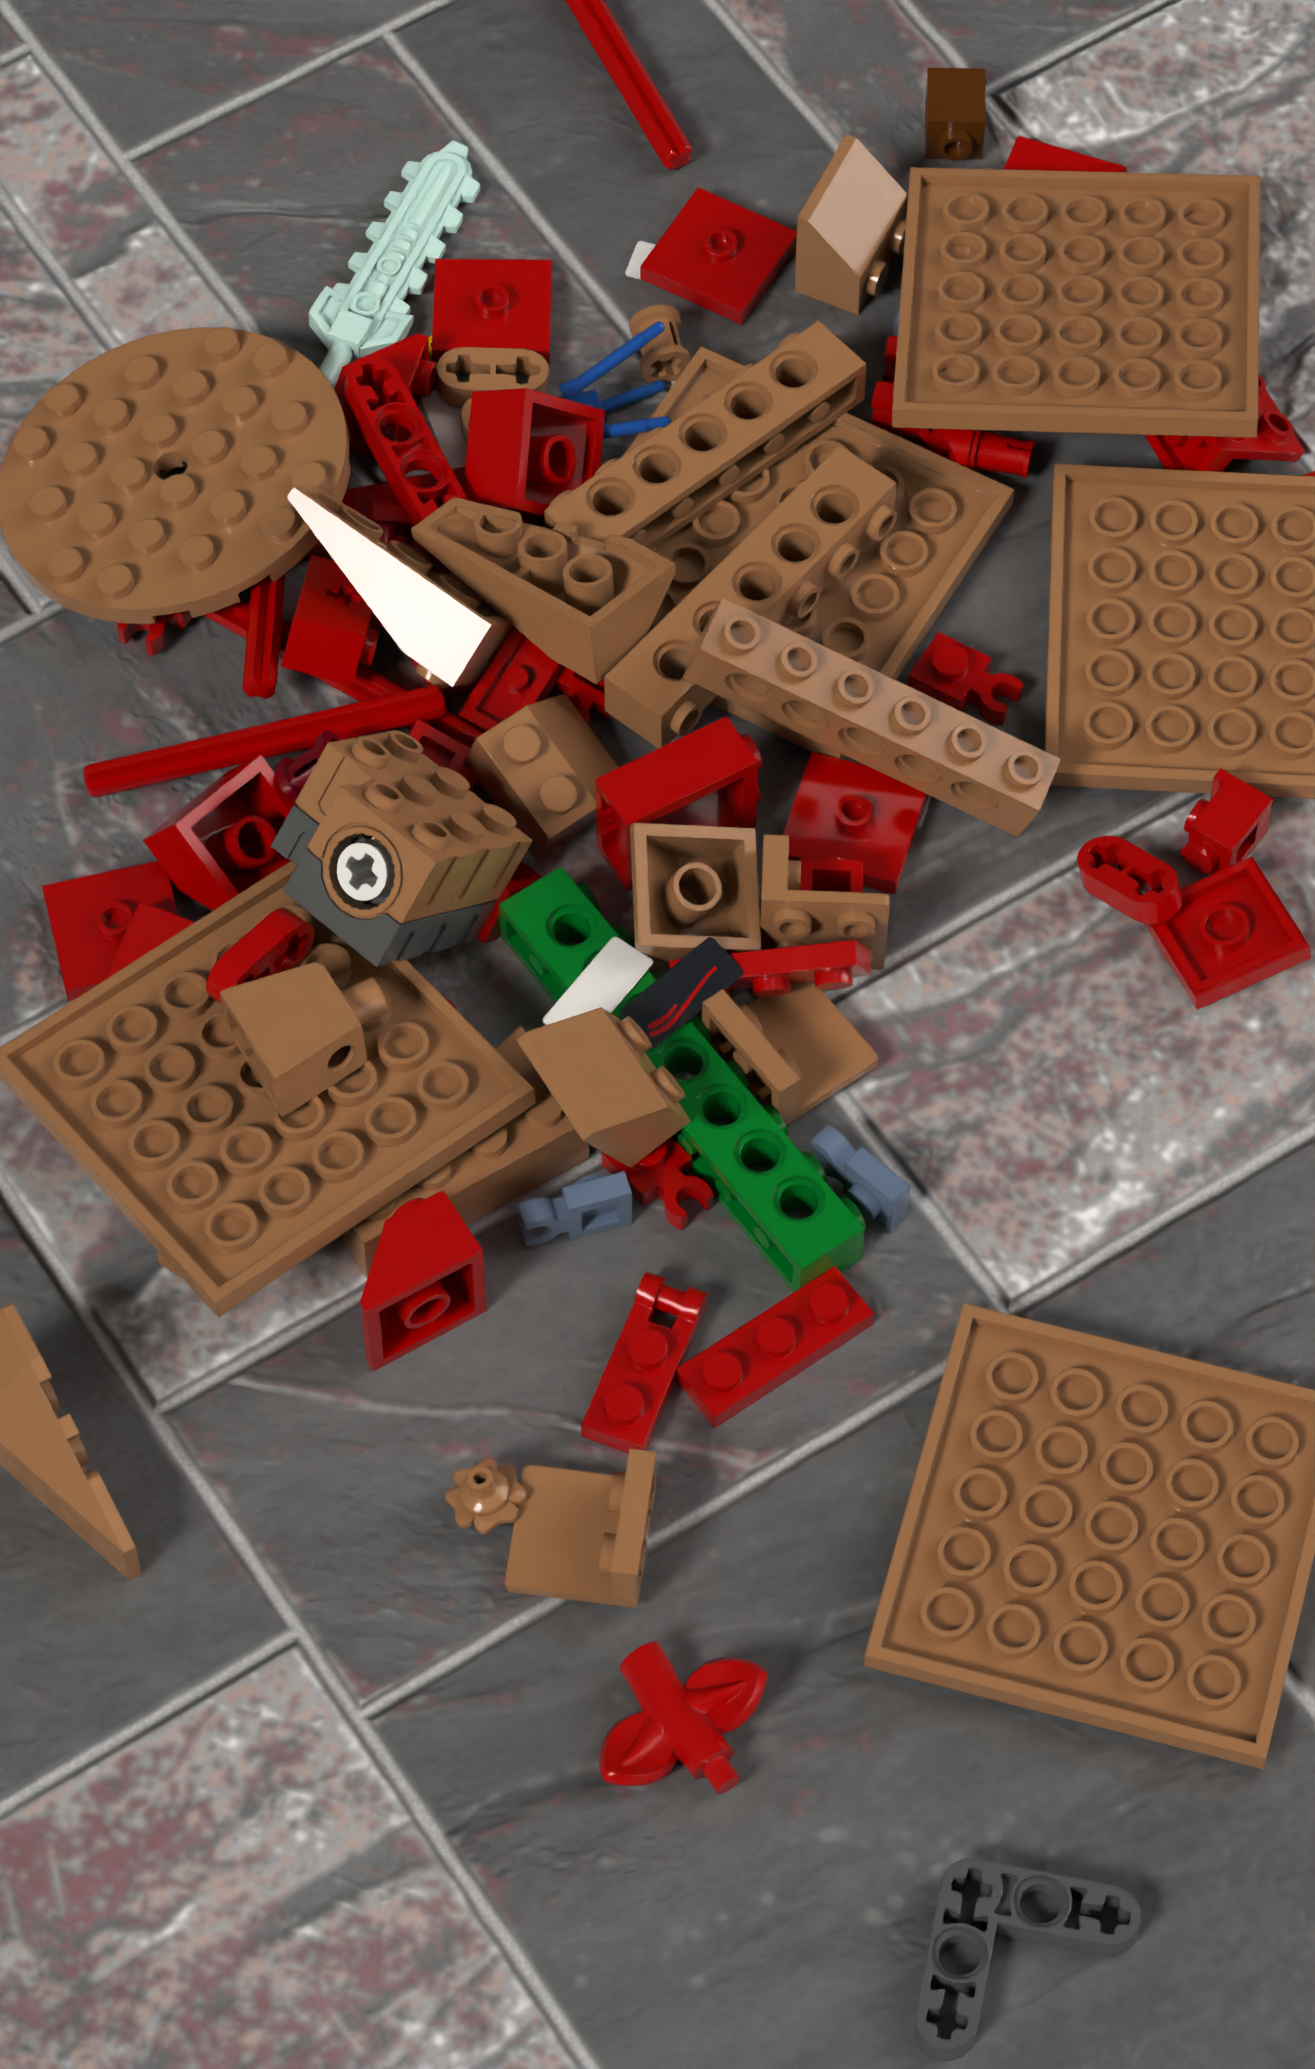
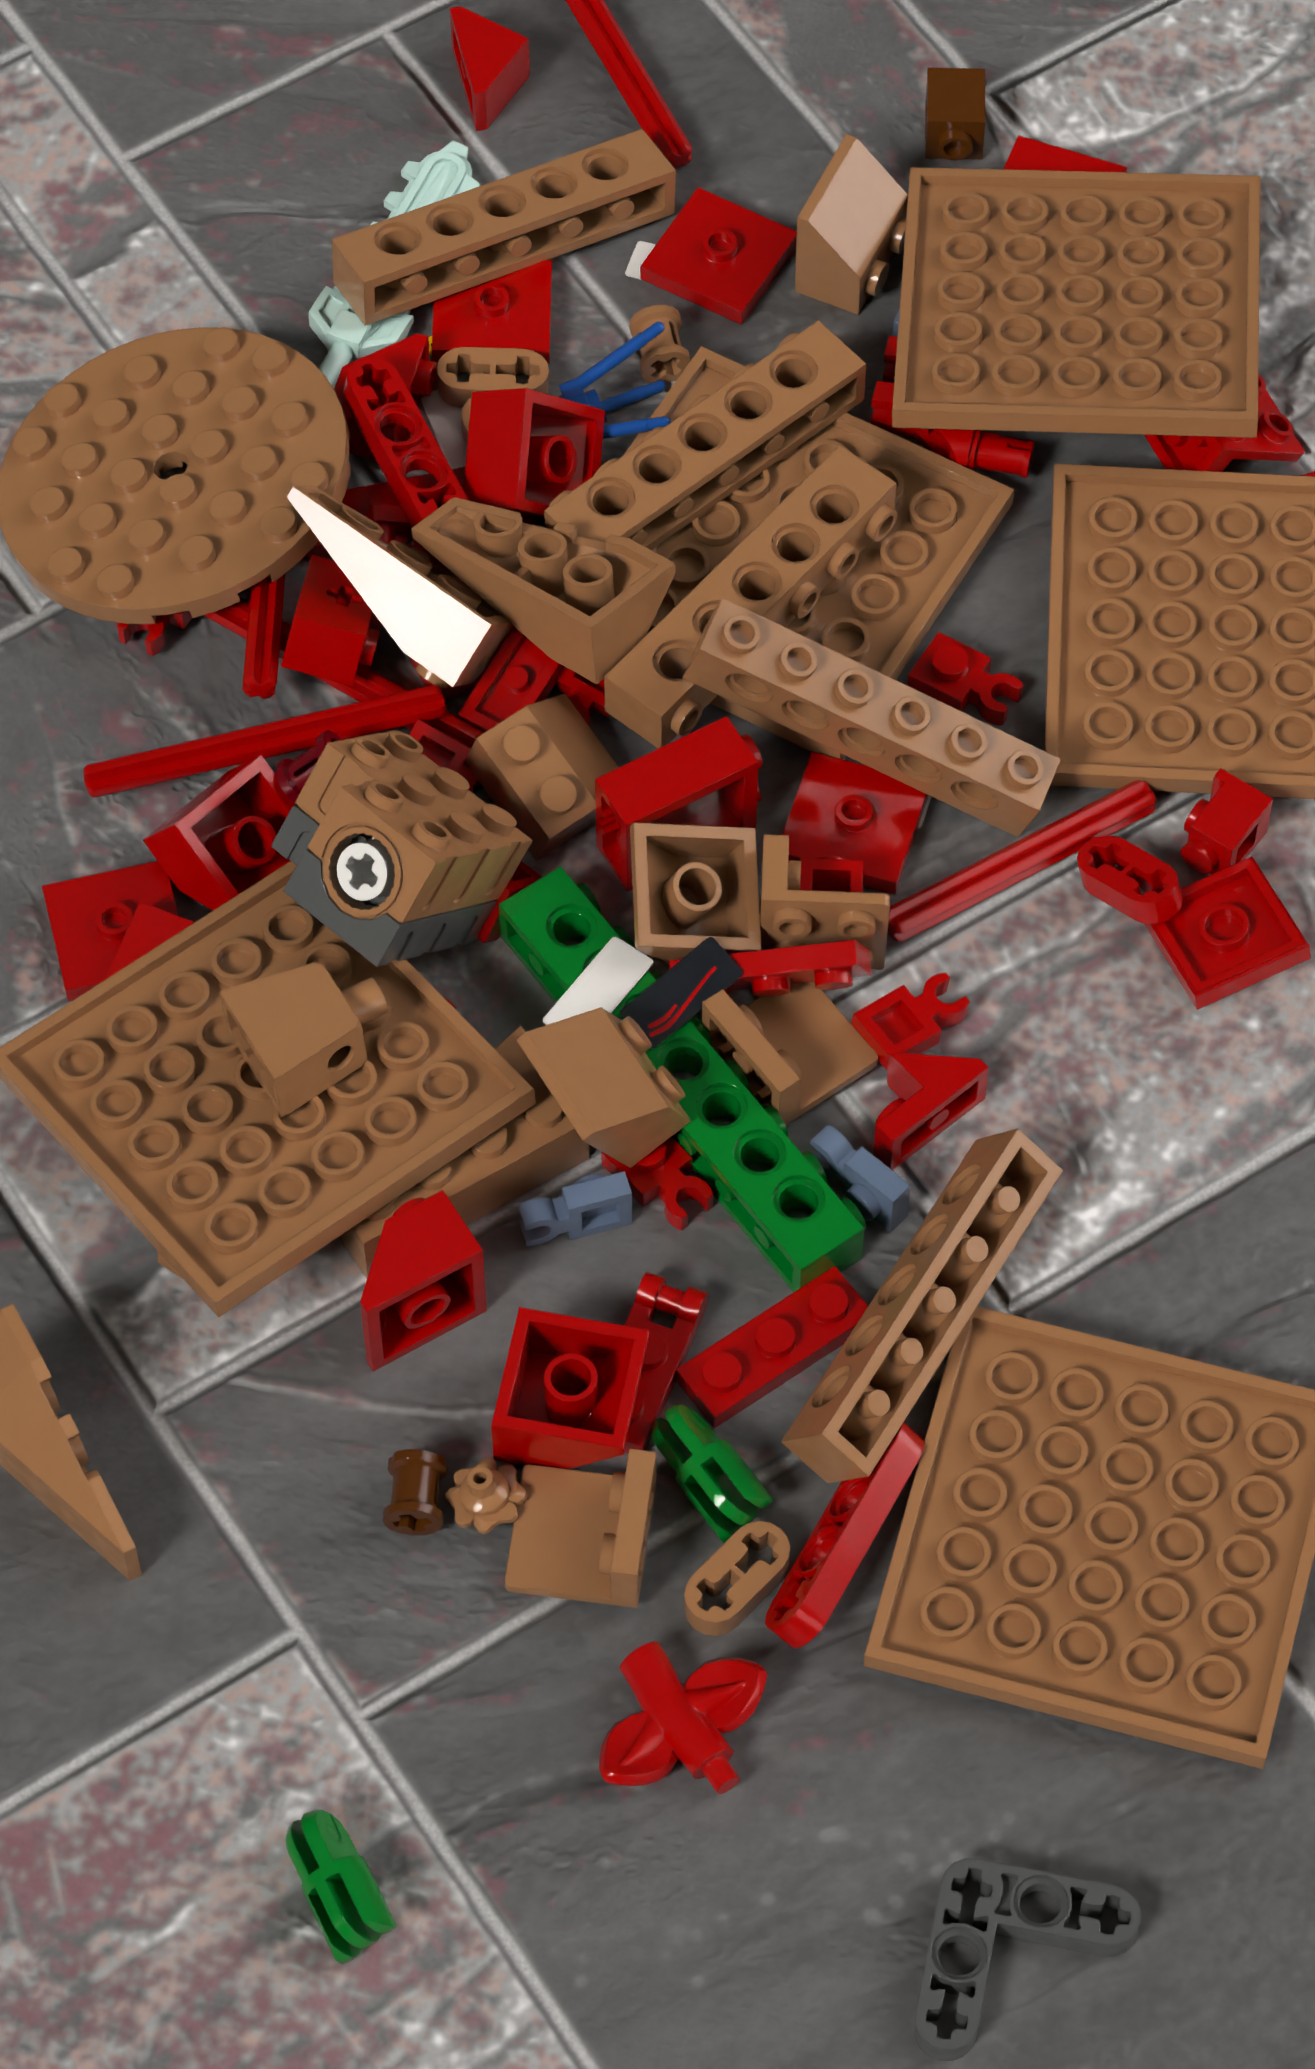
(267, 949): red beam -> none
(337, 1885): none -> green arm
(415, 1492): none -> reddish brown bush
(490, 63): none -> red slope
(503, 226): none -> medium nougat brick
(567, 1390): none -> red slope
(709, 1471): none -> green arm
(726, 1568): none -> medium nougat beam
(840, 1543): none -> red beam
(908, 1022): none -> red plate
(922, 1307): none -> medium nougat brick
(932, 1097): none -> red slope
(1019, 860): none -> red axle

